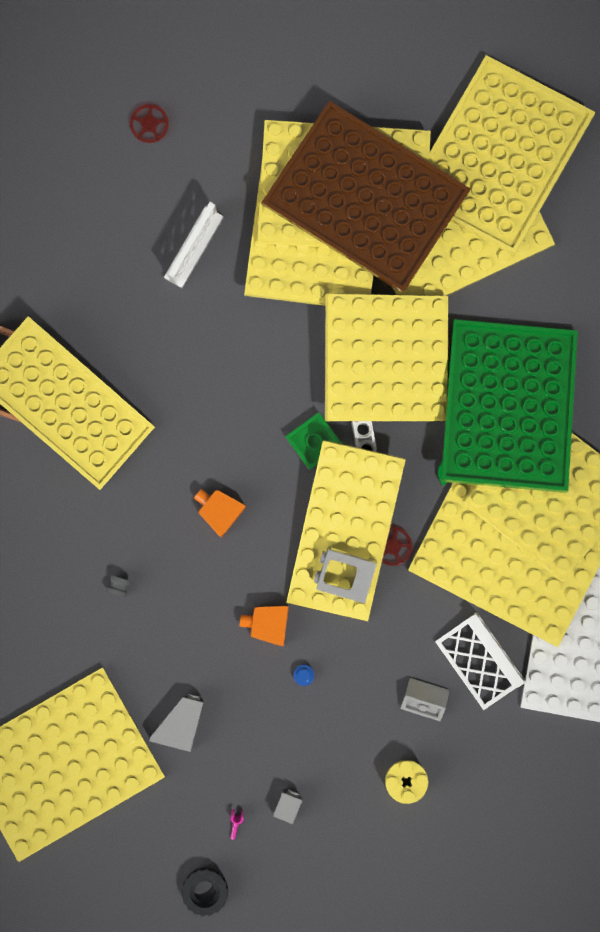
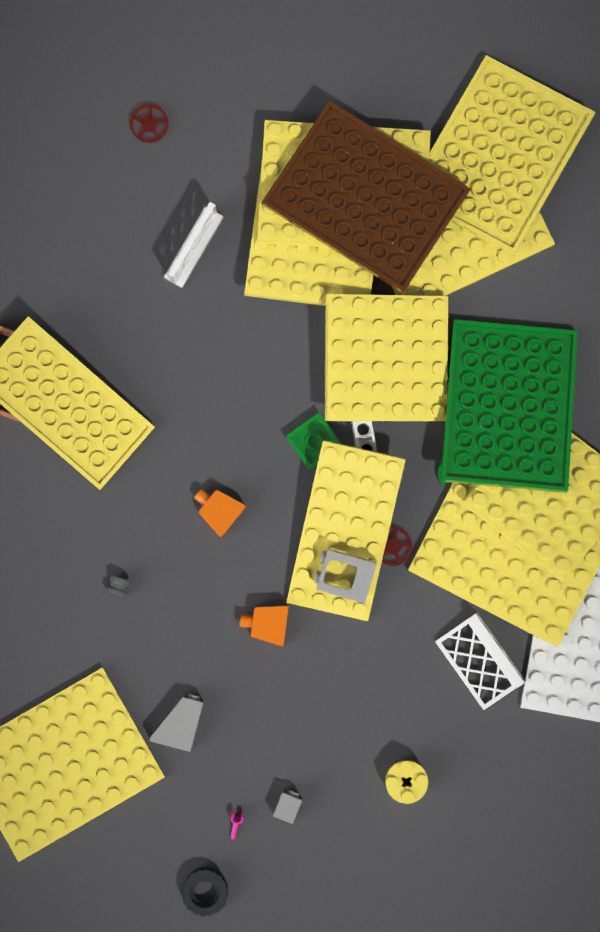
(304, 675): blue plate -> none
(425, 699): light grey panel -> none

